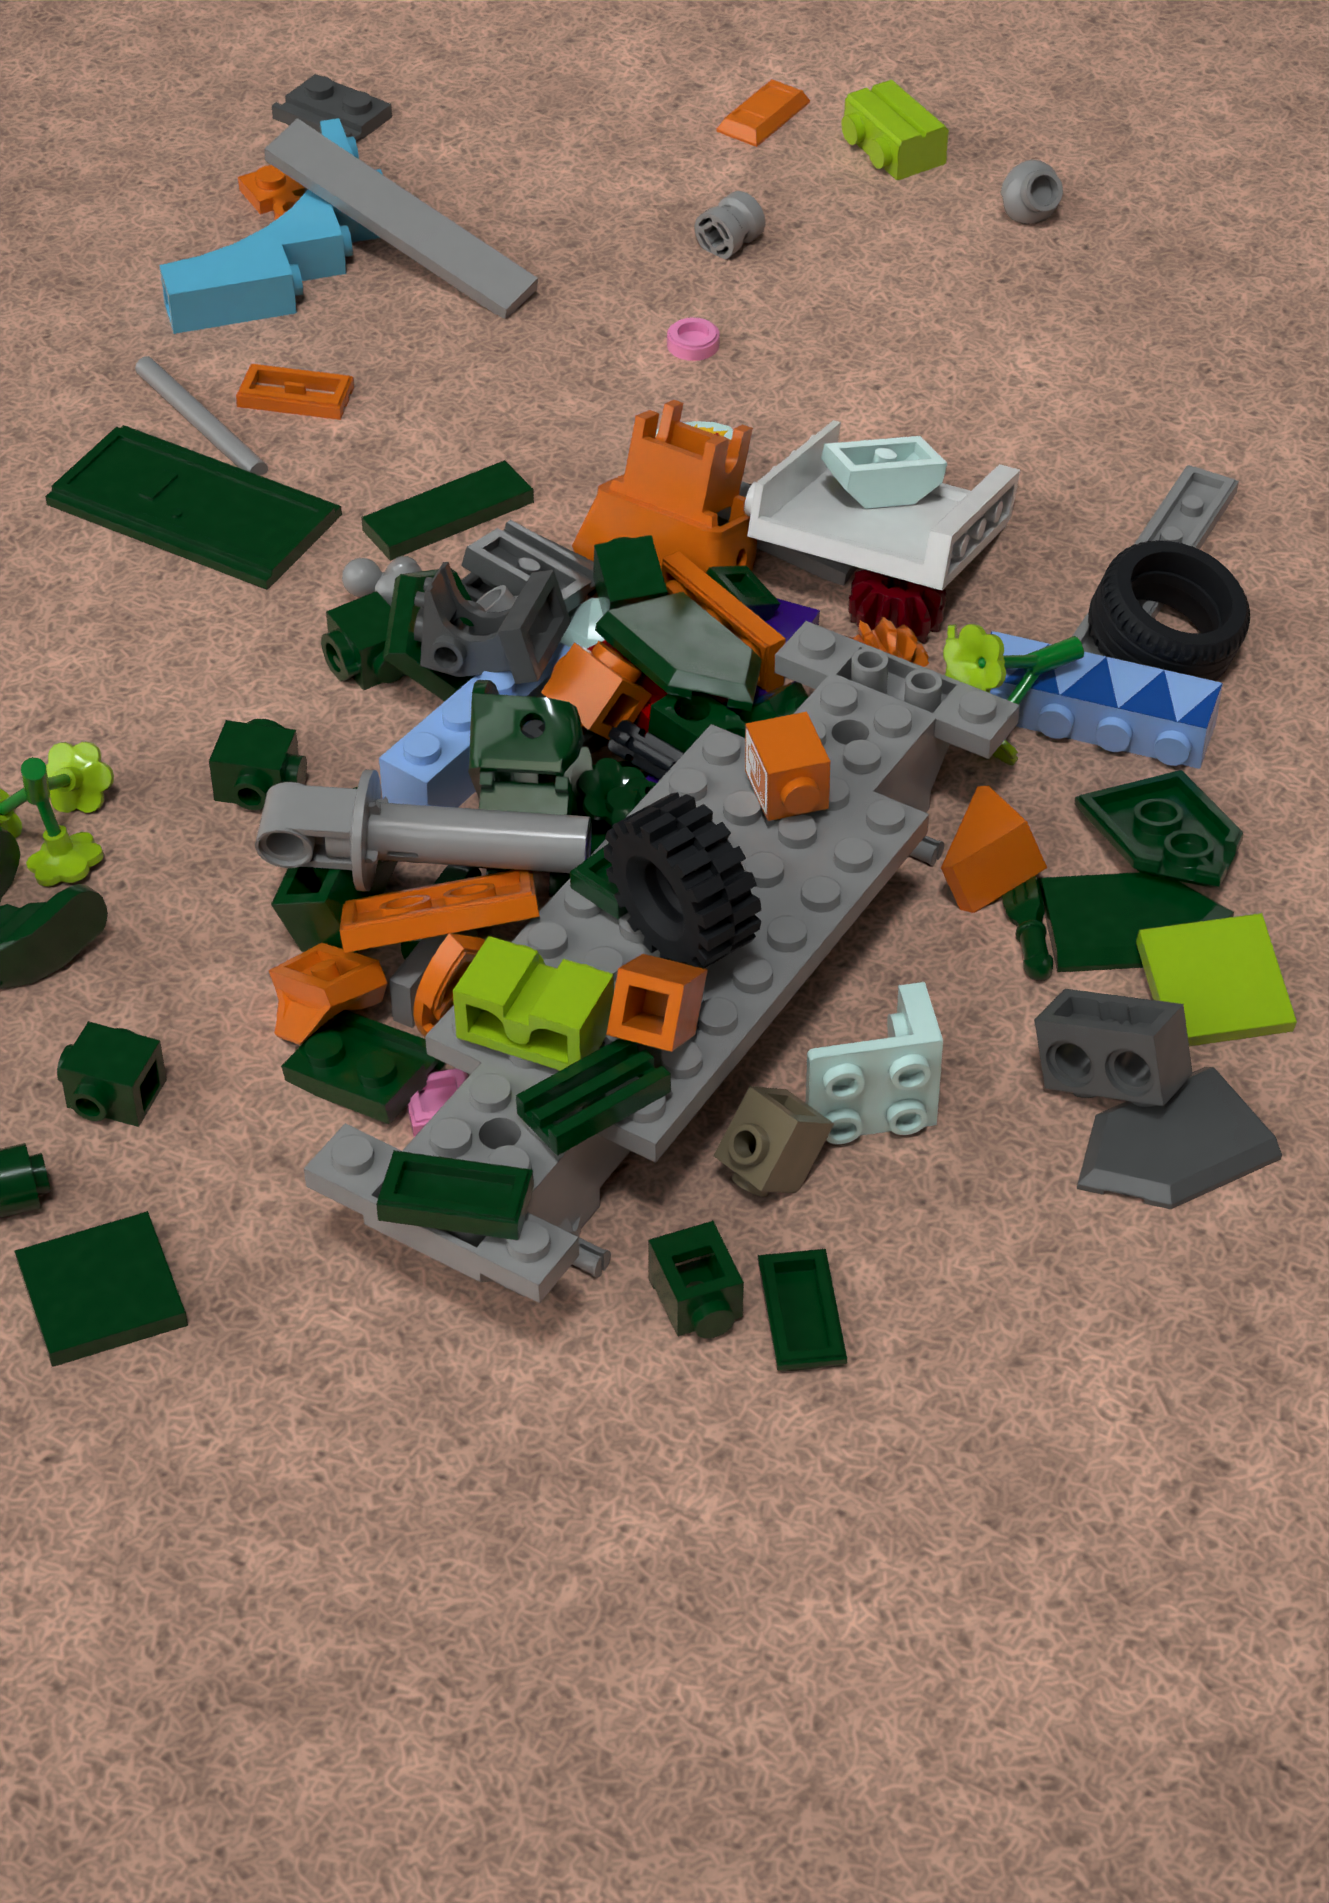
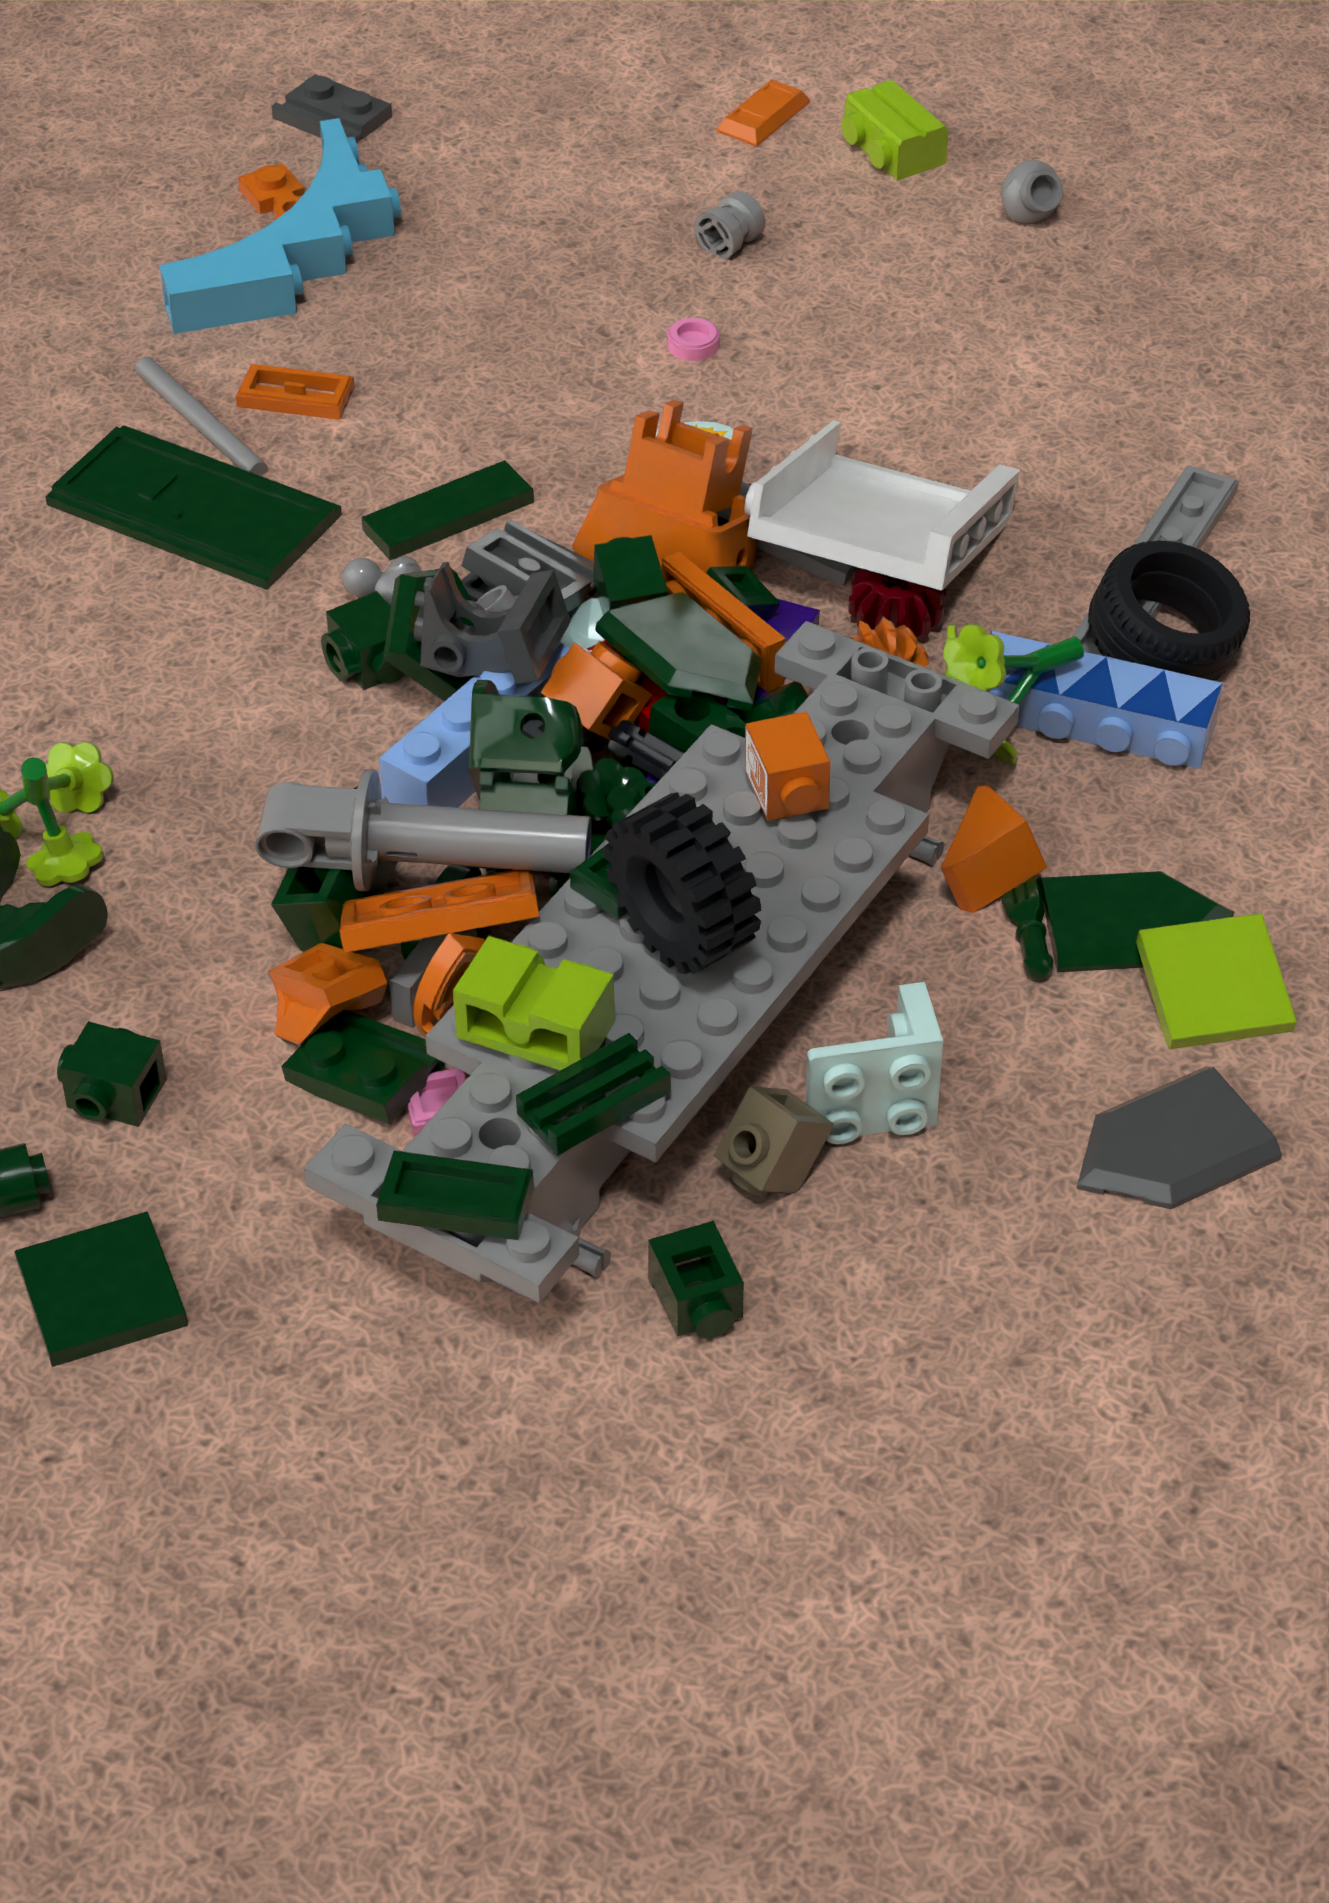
(252, 760): dark green brick -> none
(401, 219): light grey tile -> none
(656, 1002): orange brick -> none
(802, 1310): dark green tile -> none
(885, 470): light aqua slope -> none
(1114, 1047): dark grey brick -> none
(1165, 828): dark green tile -> none

